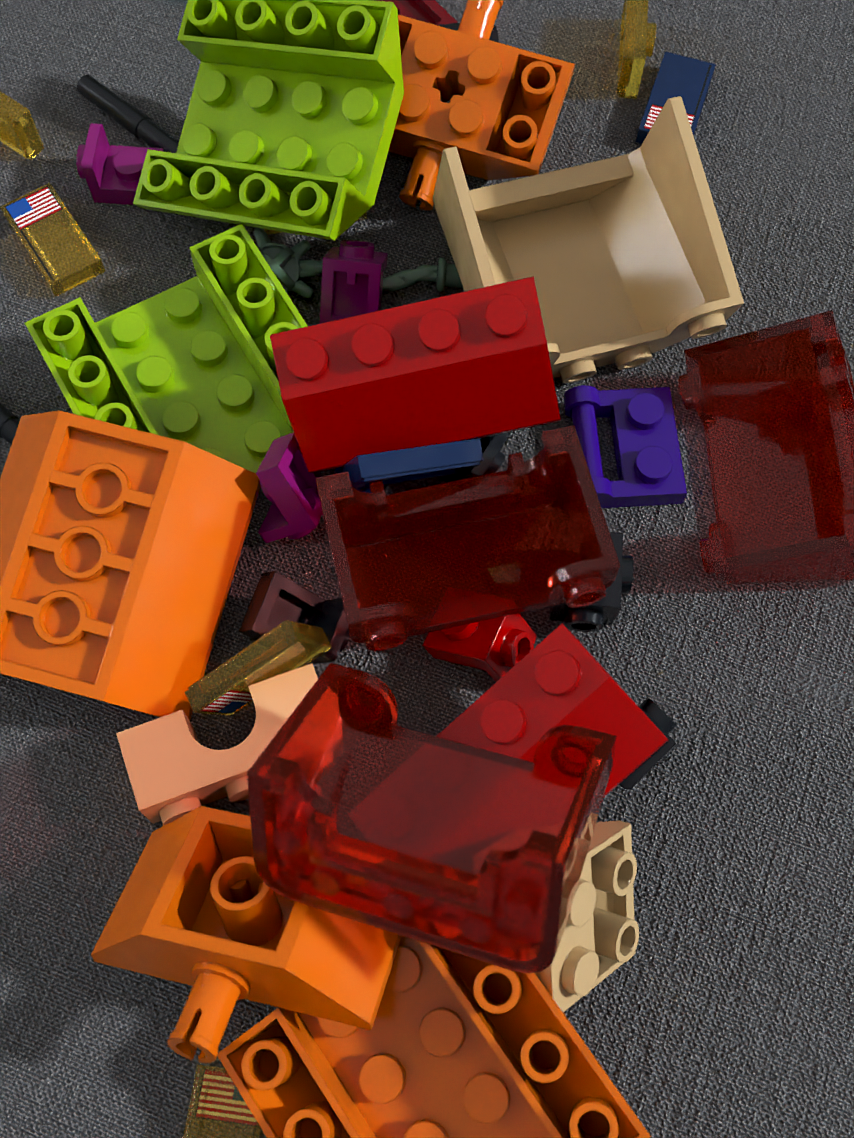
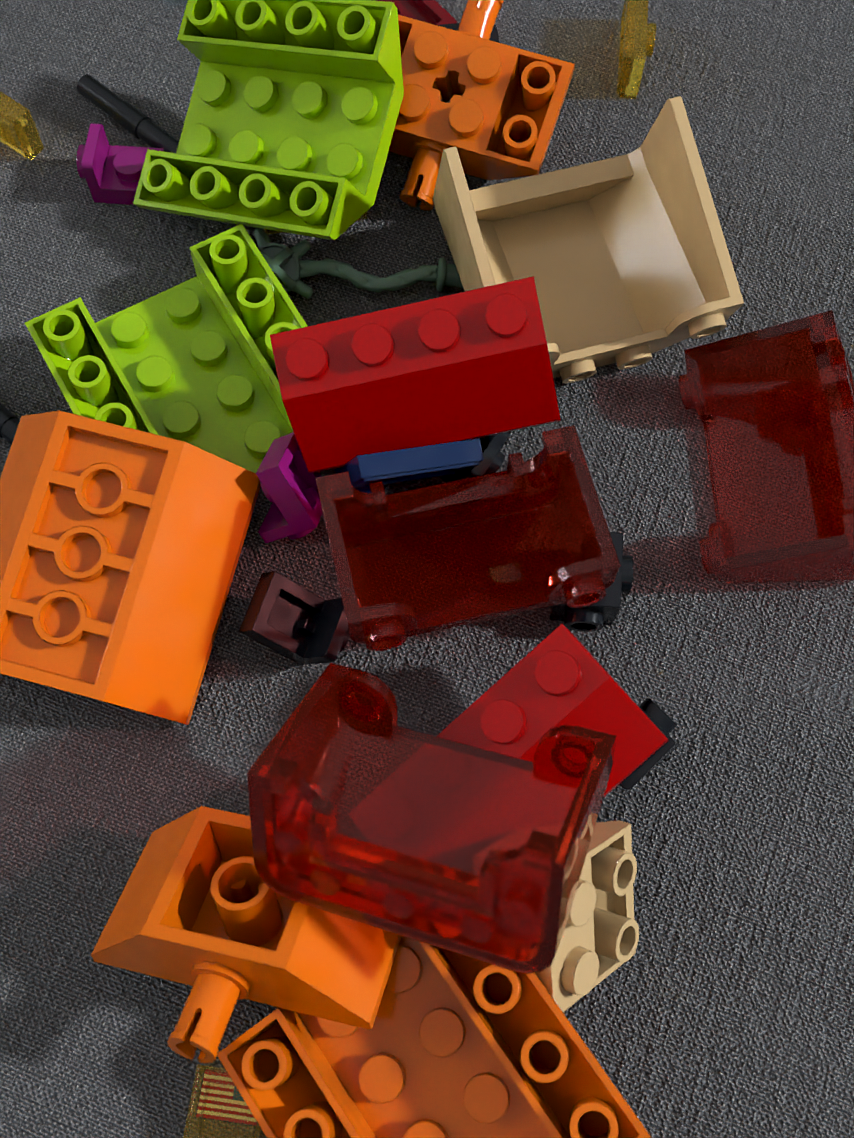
(52, 239): clear yellow tile -> none
(178, 774): light nougat arch -> none
(277, 652): clear yellow tile -> none
(351, 280): magenta bracket -> none
(485, 645): red bracket -> none
(642, 440): dark purple plate -> none
(675, 78): dark blue tile -> none

